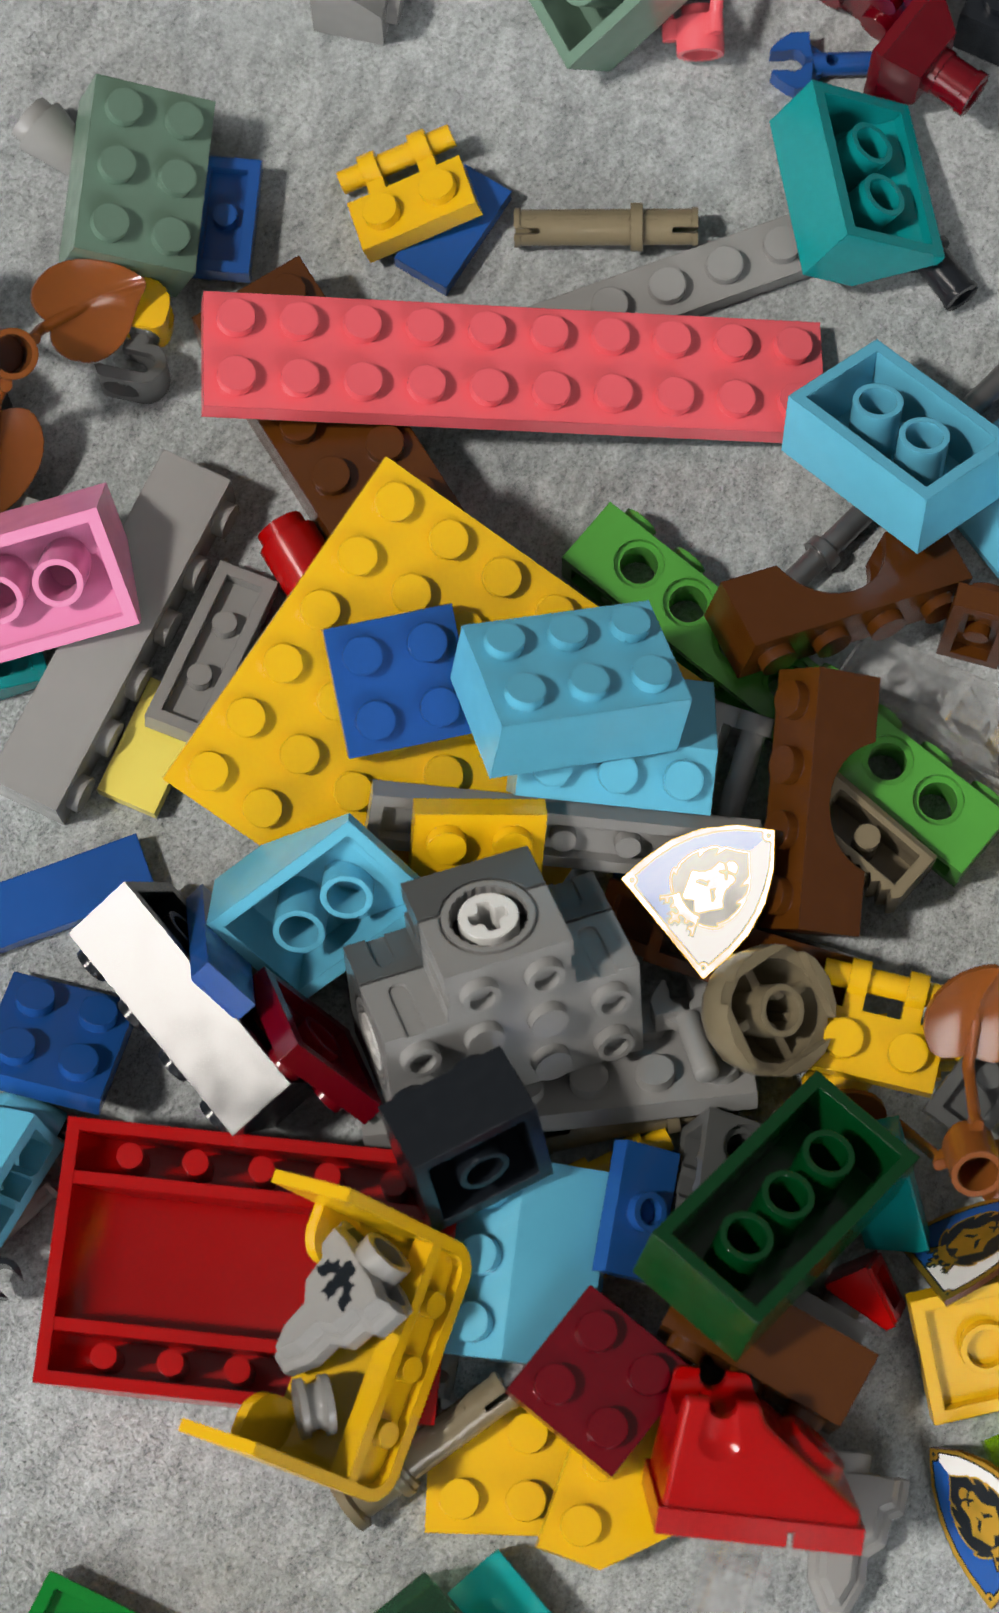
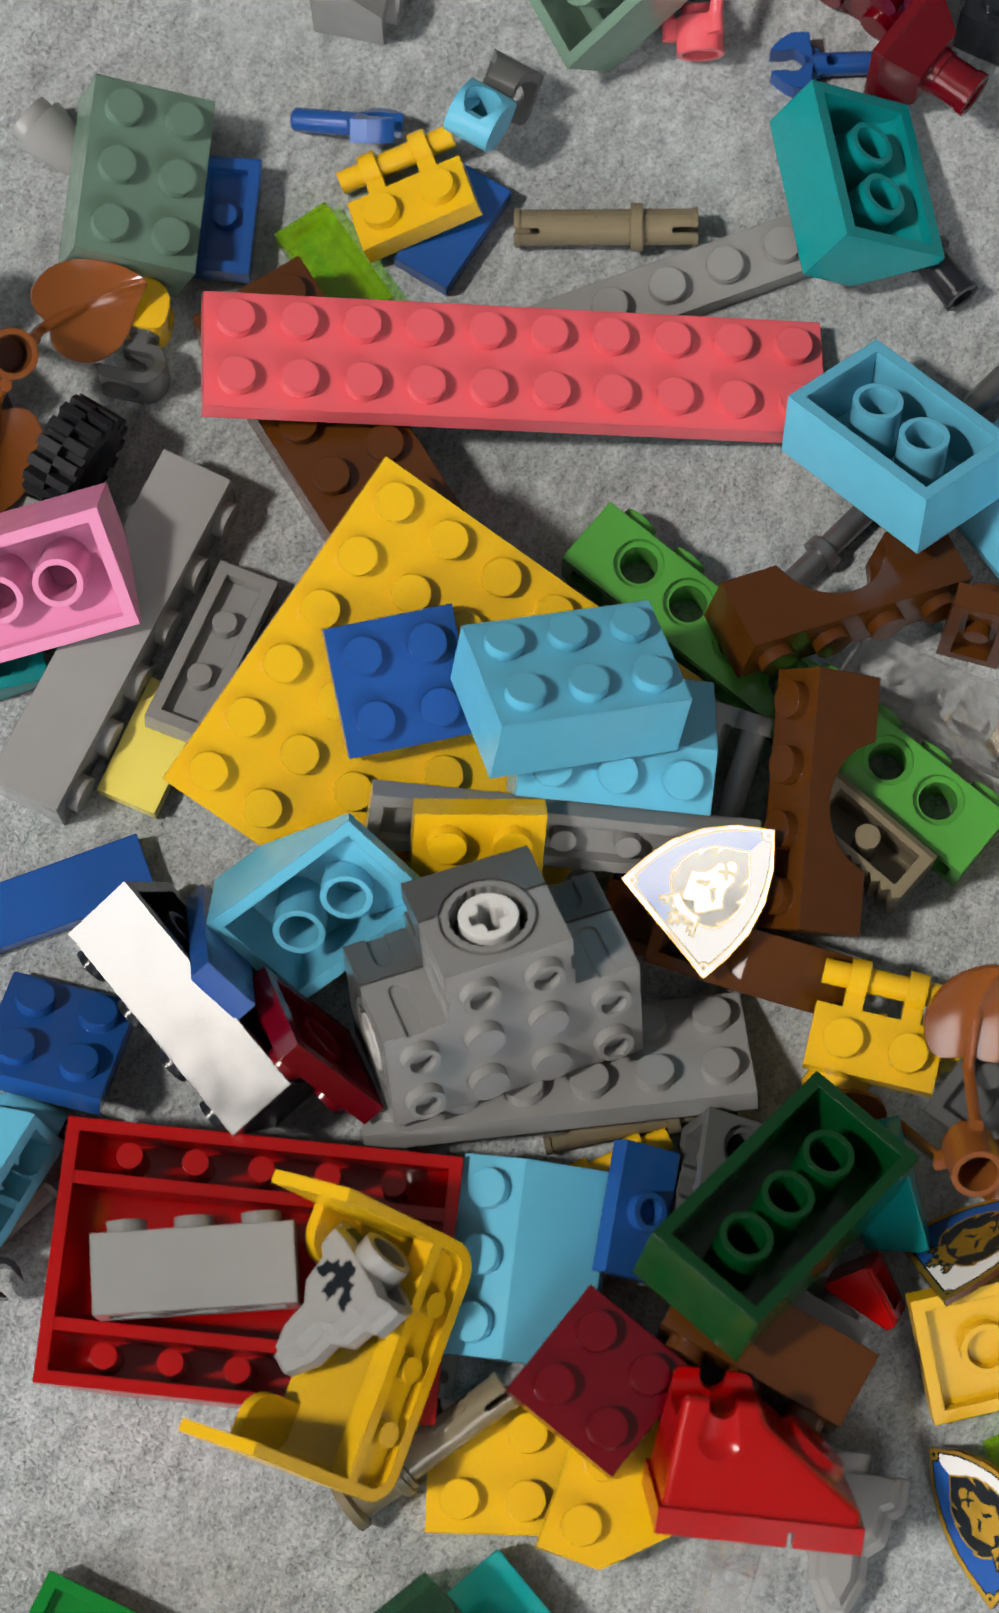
(74, 449): none -> black tyre
(195, 1267): none -> light grey brick
(290, 547): red brick -> none
(314, 1406): light grey bush -> none
(331, 256): none -> clear neon green tile
(363, 127): none -> blue bar
(466, 1138): black brick -> none
(486, 109): none -> medium azure leg
(671, 1015): light grey bar -> none
(768, 1010): dark tan cylinder -> none

